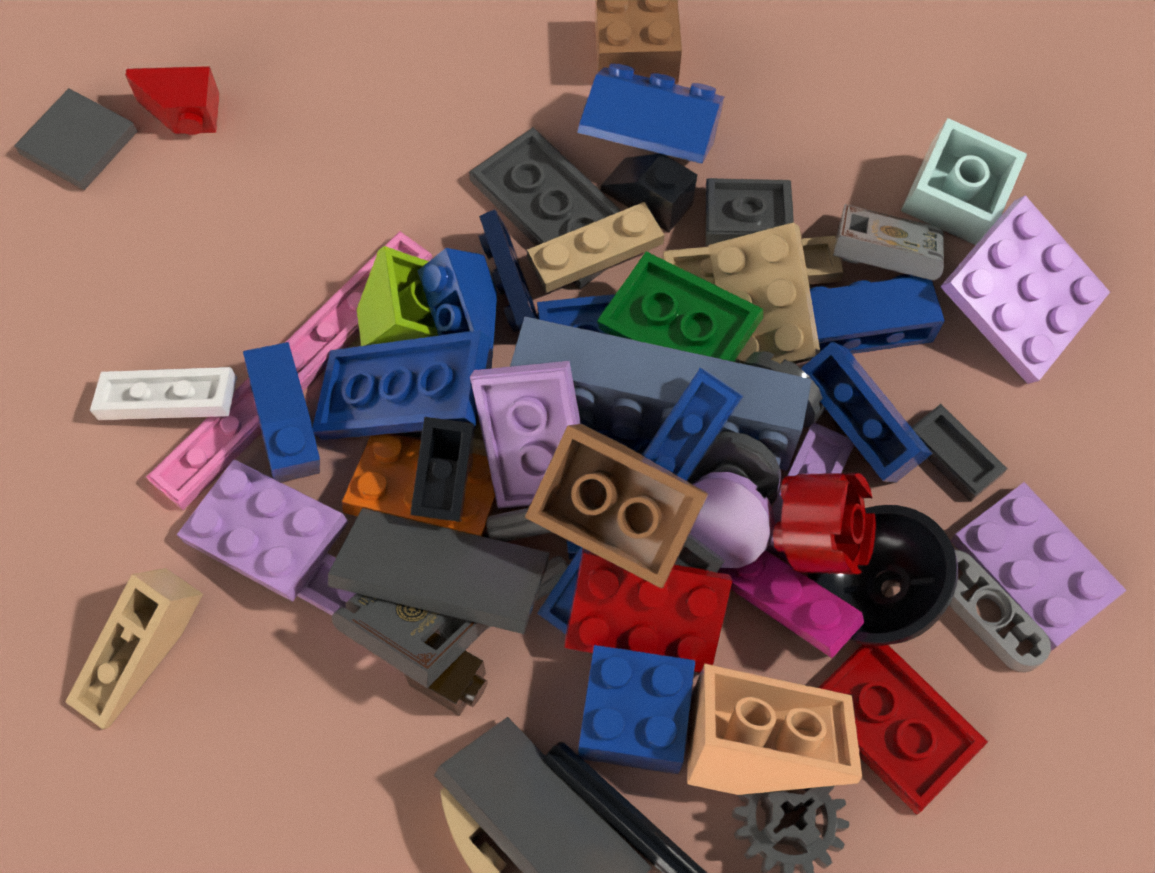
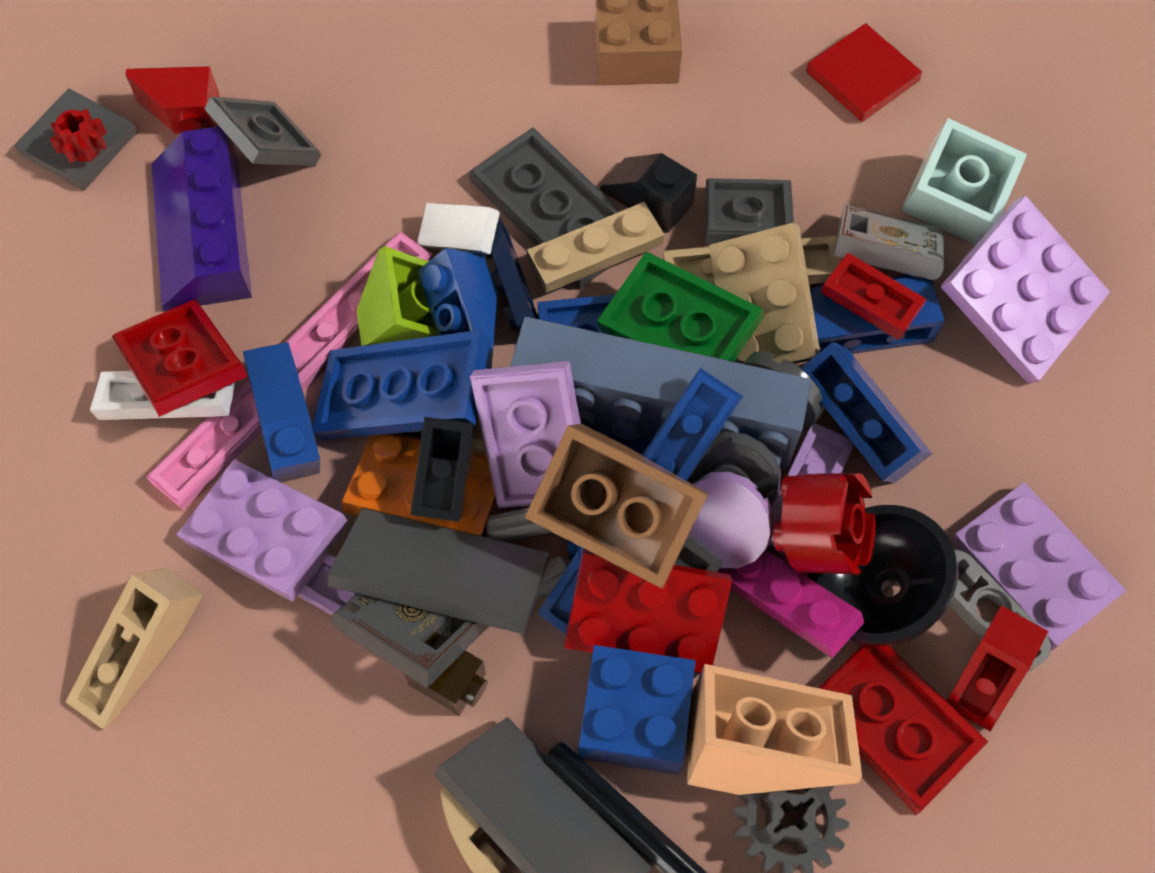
(78, 135): none -> red gear
(178, 357): none -> red tile
(200, 221): none -> dark purple slope
(263, 131): none -> dark grey tile
(458, 227): none -> white tile
(652, 113): blue slope -> none
(863, 72): none -> red tile
(873, 296): none -> red plate
(958, 453): dark grey tile -> none
(997, 668): none -> red slope

